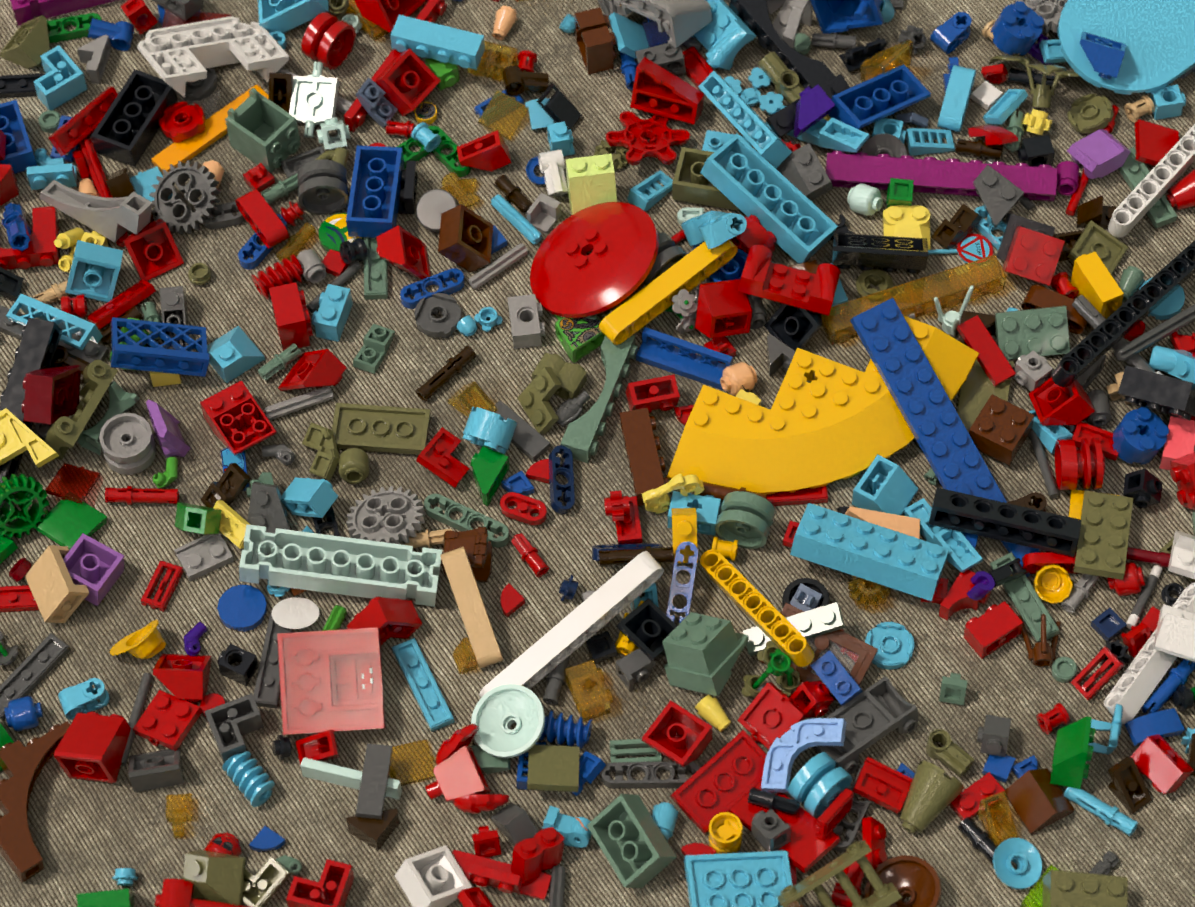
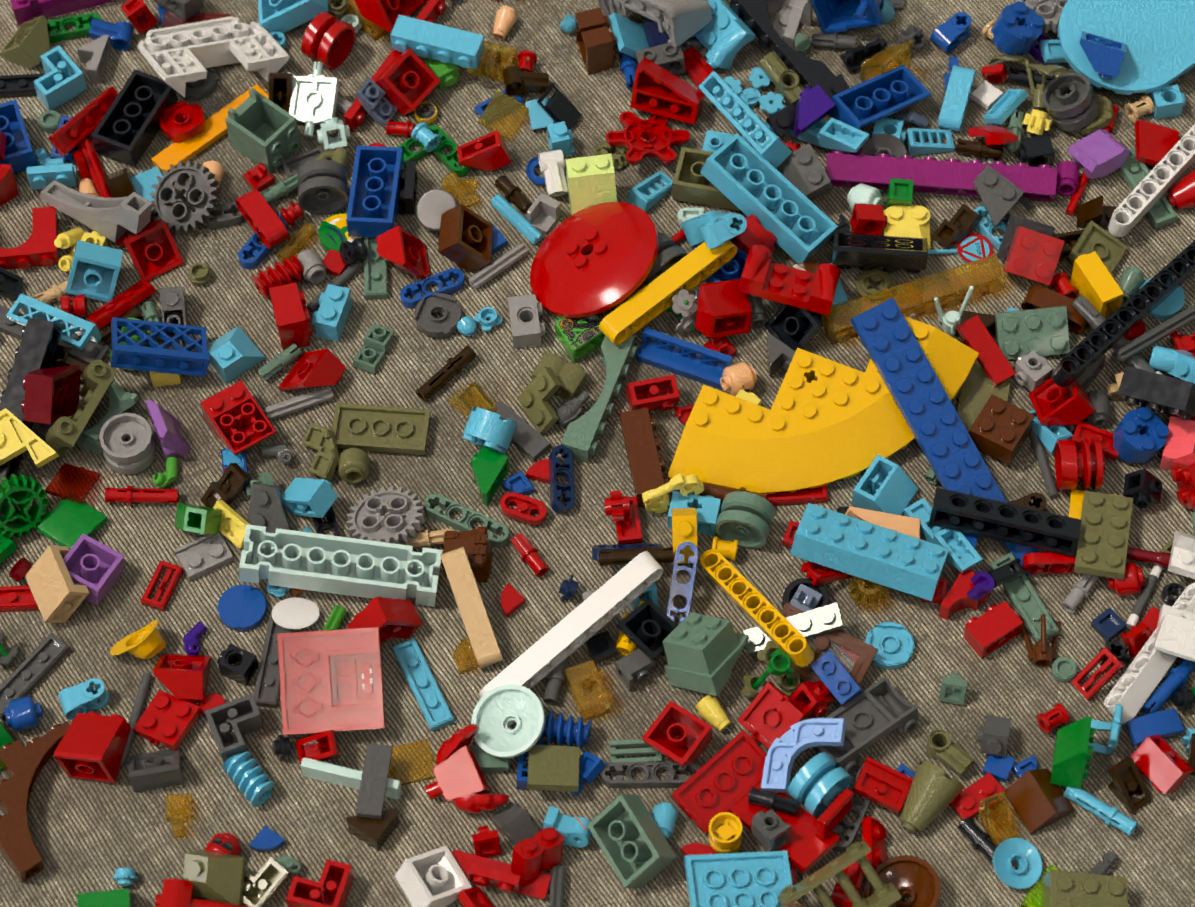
(16, 226): blue piece -> none
(438, 458): red plate -> none
(824, 575): none -> red tile
(868, 219): none -> red brick
(1053, 584): yellow hair -> none
(1071, 101): none -> dark grey wheel

